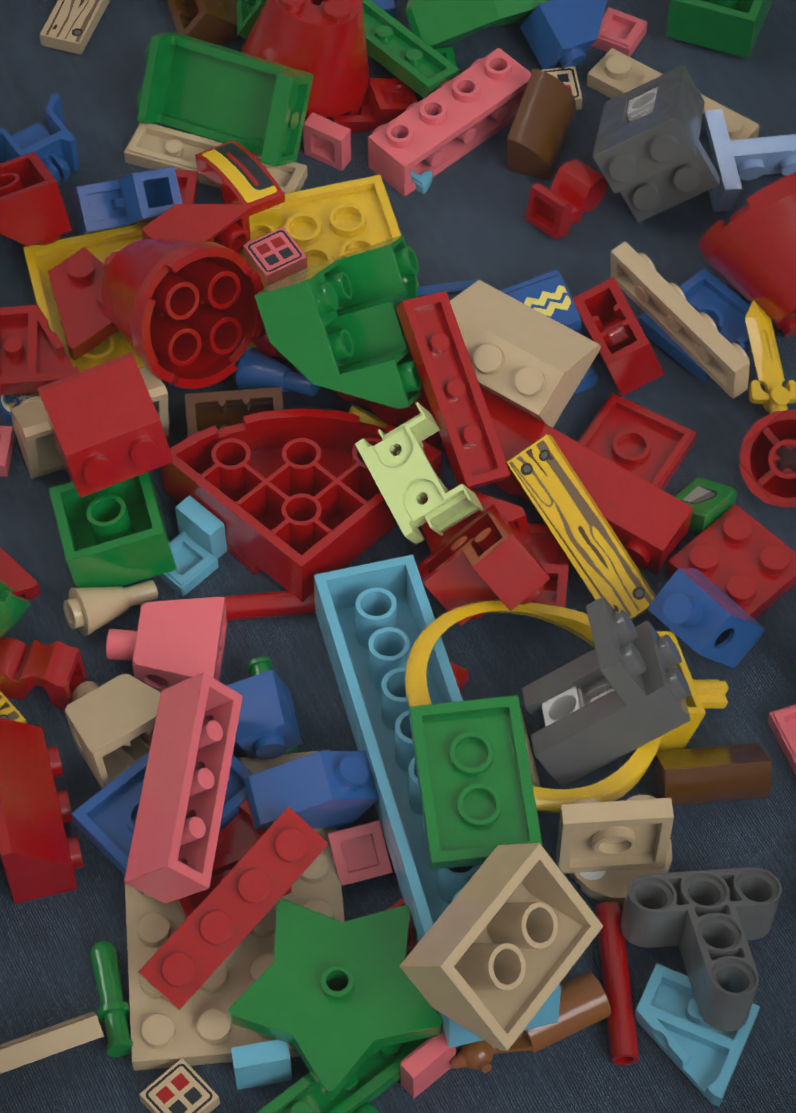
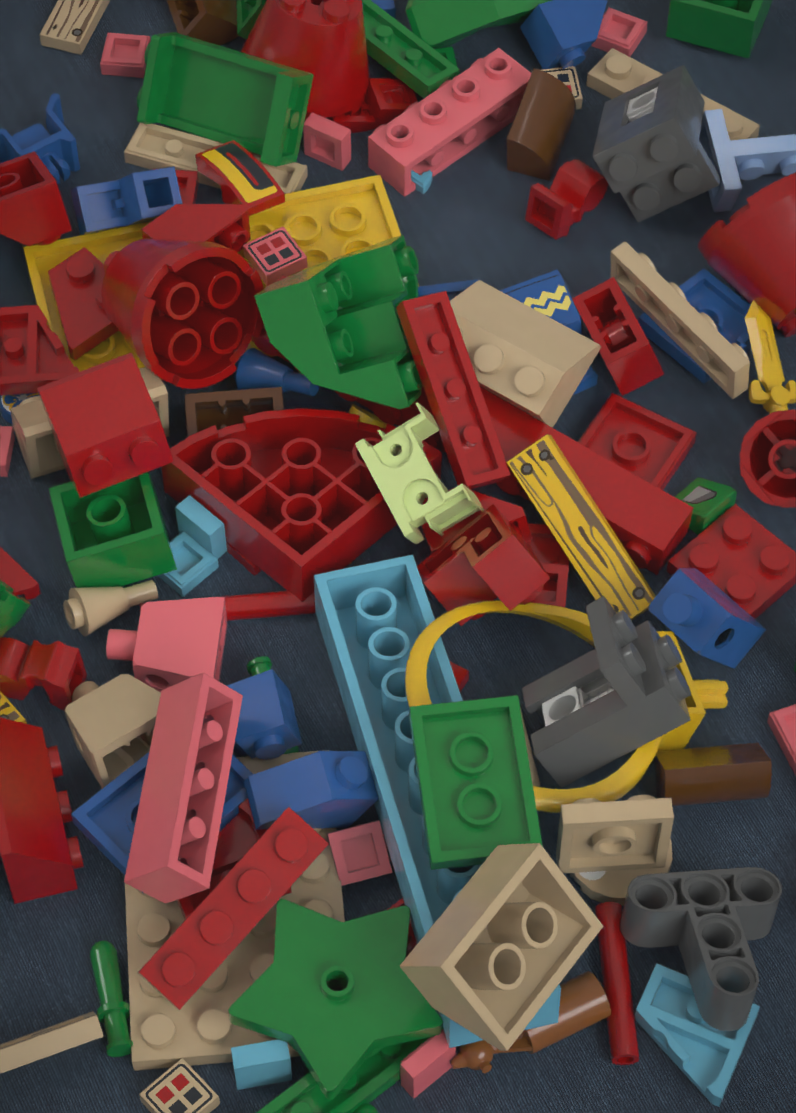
(124, 55): none -> coral tile

